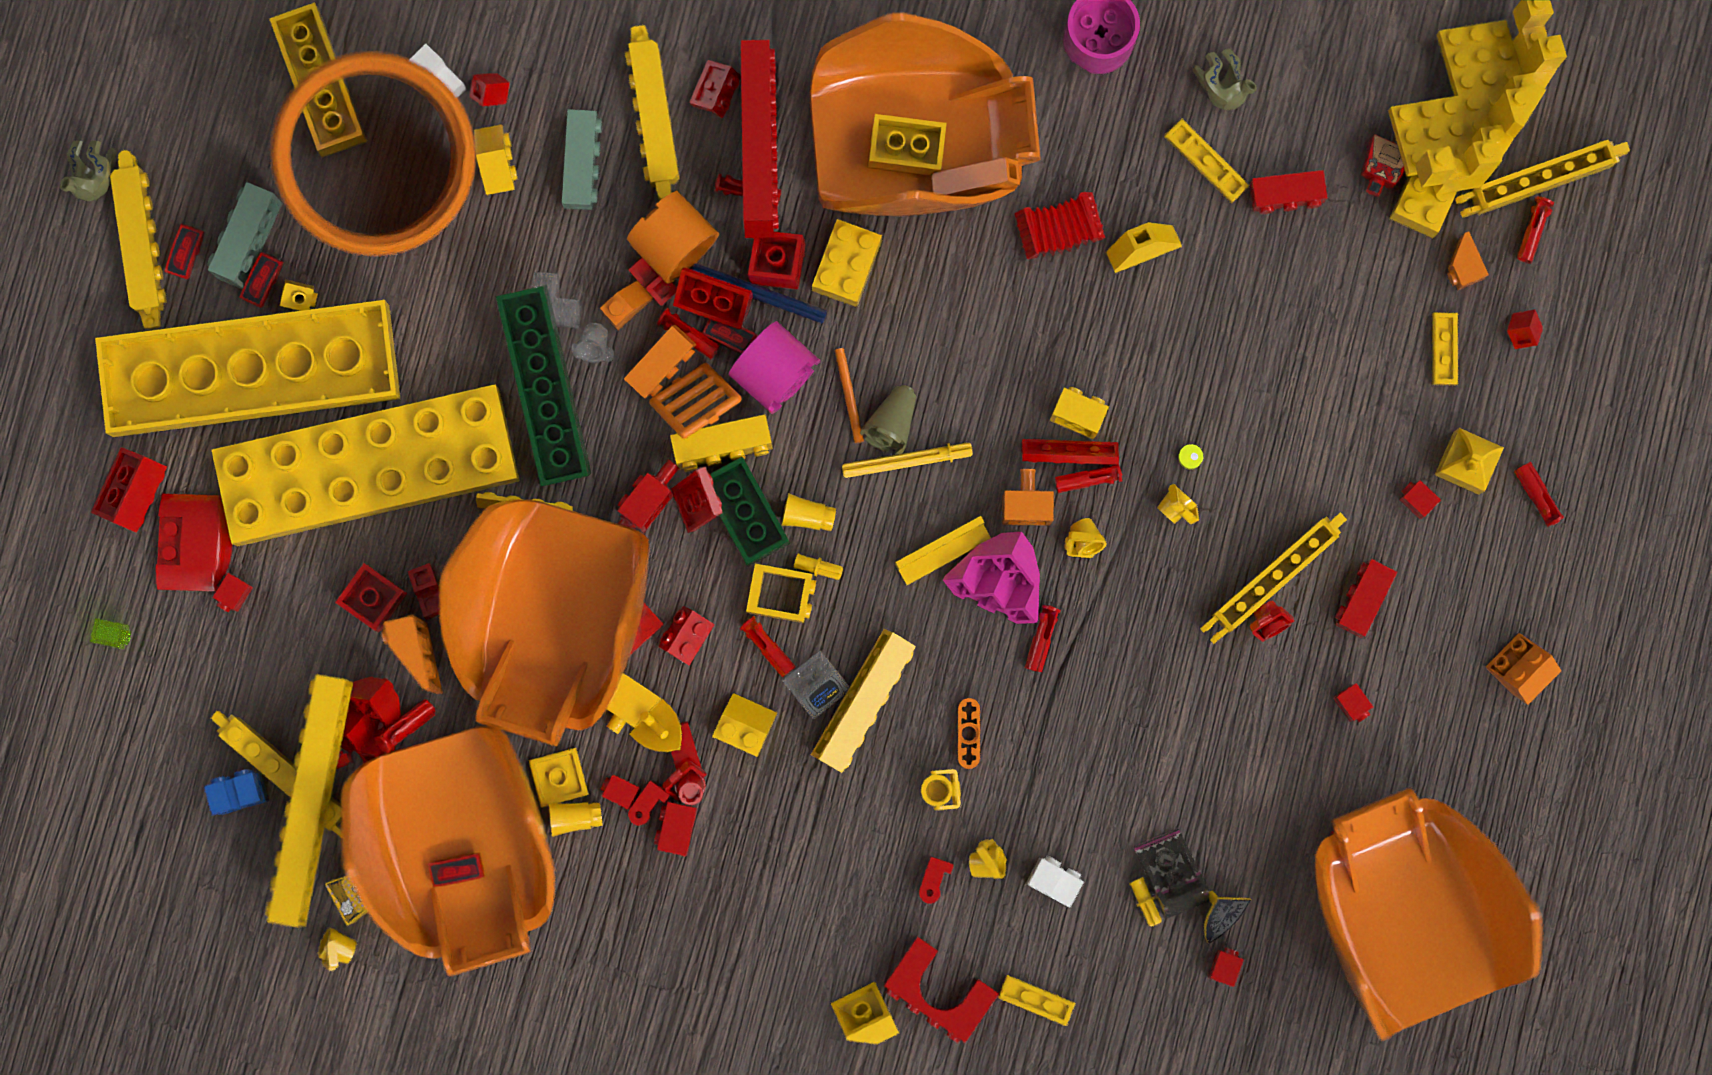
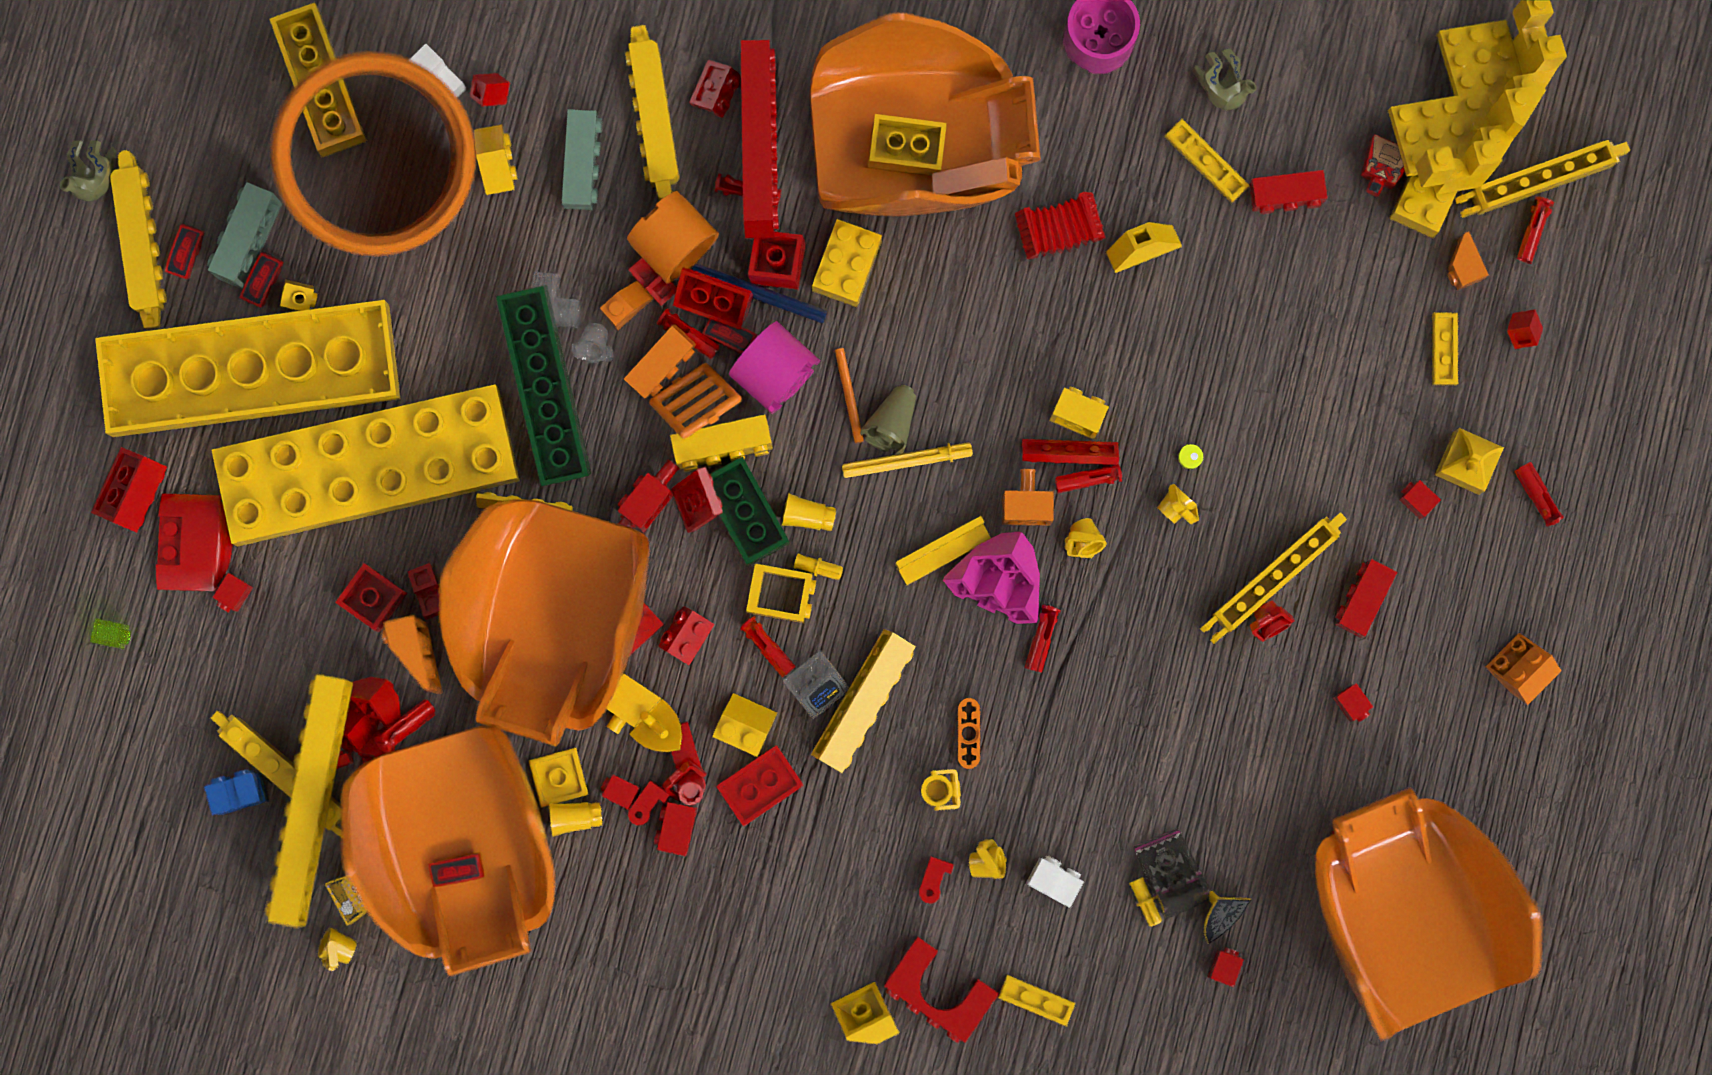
(760, 785): none -> red plate

